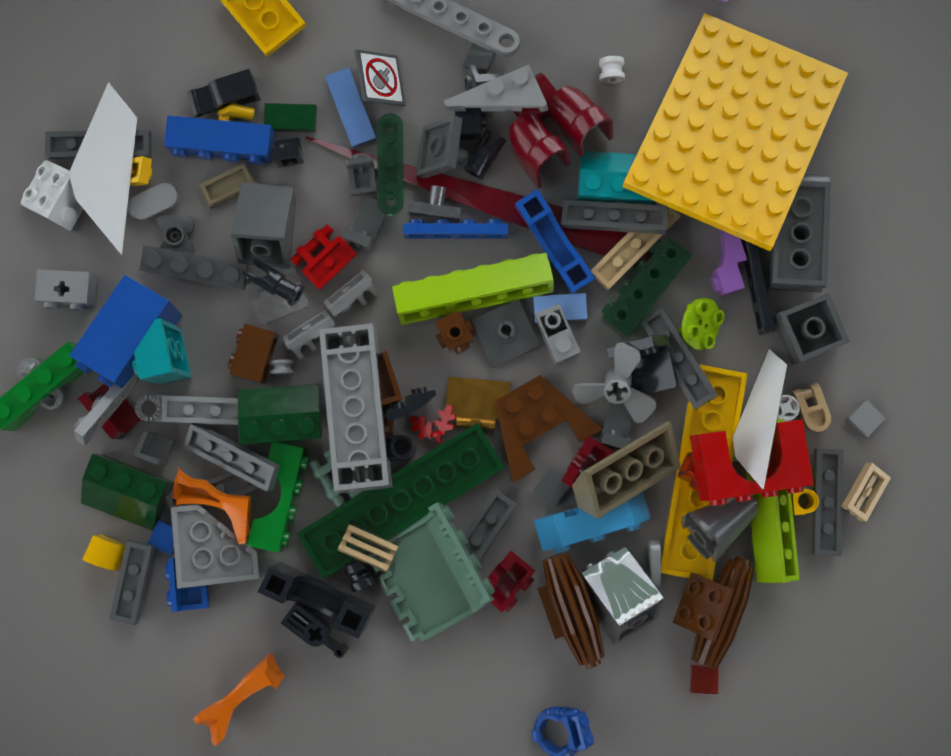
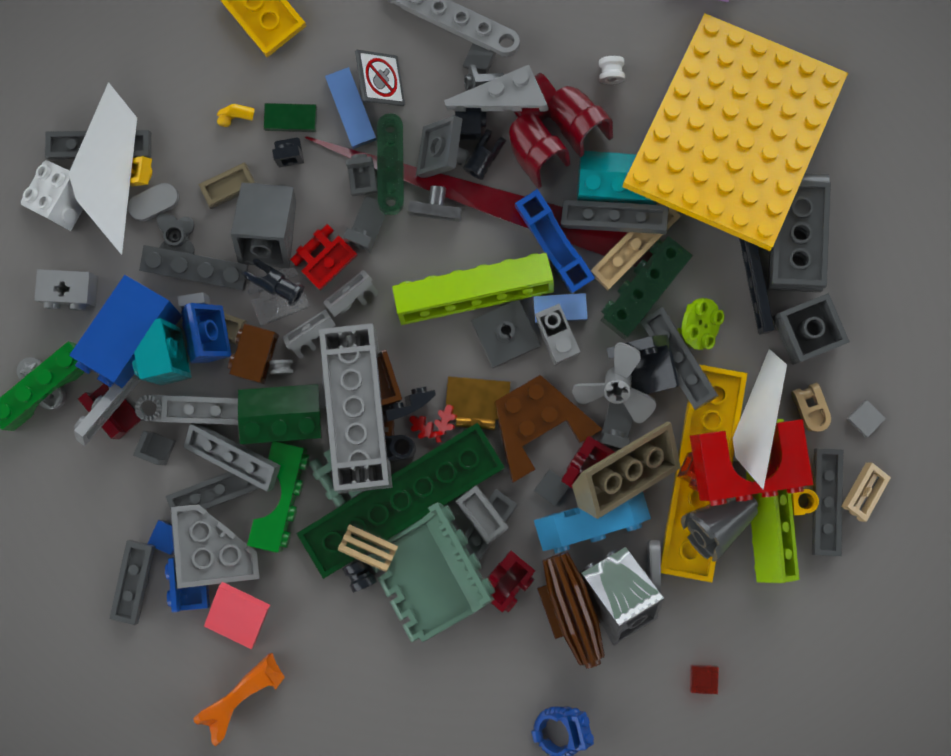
(105, 552): yellow brick -> none
(124, 491): dark green slope -> none
(199, 491): orange animal -> none
(200, 298): none -> light grey tile
(205, 332): none -> blue slope
(219, 139): blue brick -> none
(221, 92): black piece -> none
(233, 325): none -> dark tan tile
(236, 615): none -> coral tile
(289, 584): black arch -> none
(302, 622): black piece -> none
(446, 230): blue plate -> none
(453, 323): reddish brown brick -> none
(482, 515): none -> light grey tile
(715, 610): reddish brown plate -> none
(727, 276): medium lavender slope -> none
(789, 408): white wheel -> none

